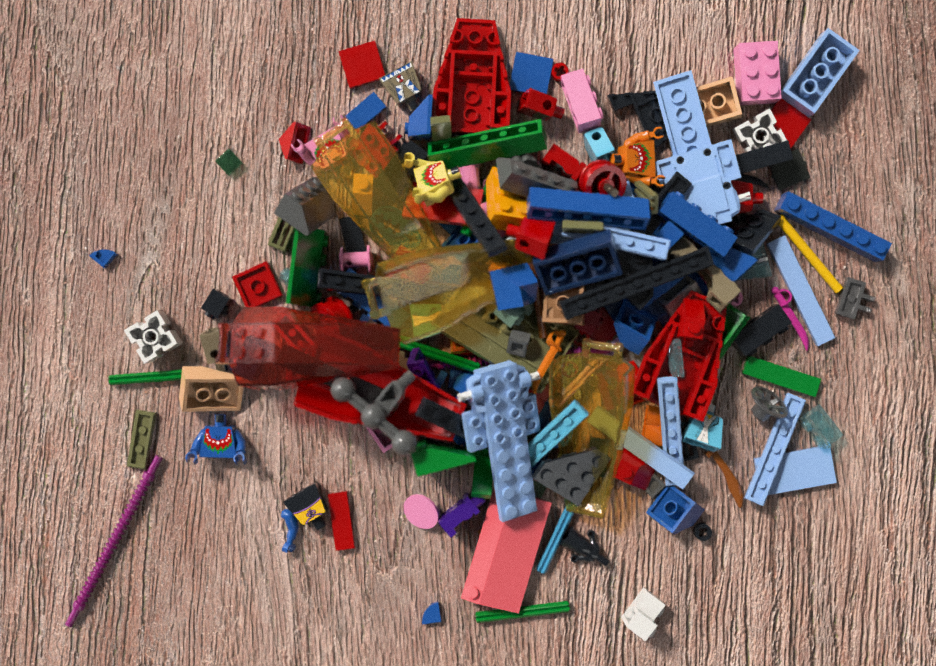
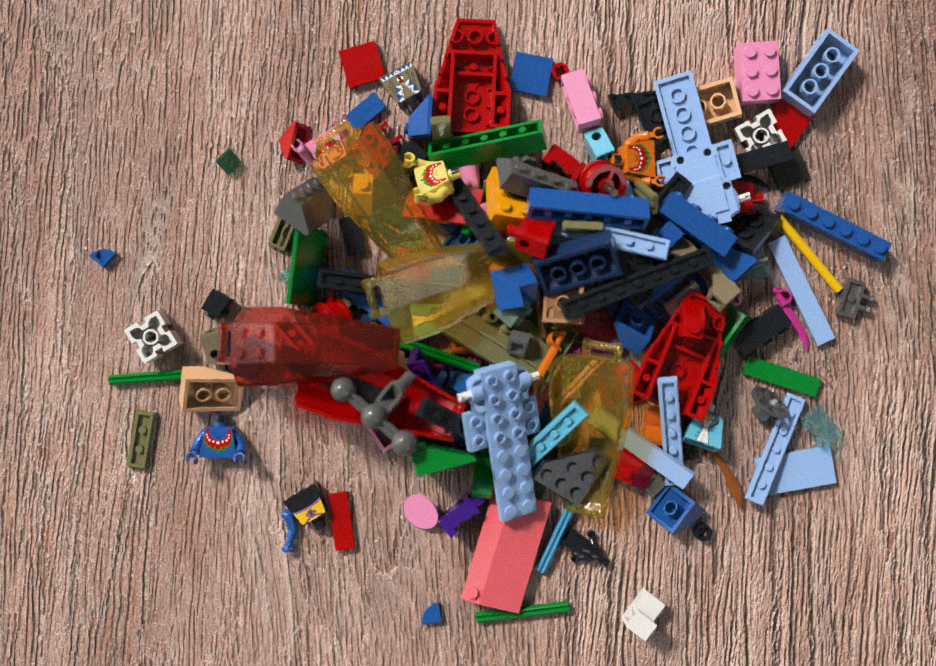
(79, 605): magenta hose -> none
(257, 285): red tile -> none
(356, 259): bright pink hose -> none
(532, 105): red torso -> none
(675, 359): clear light blue tile -> none

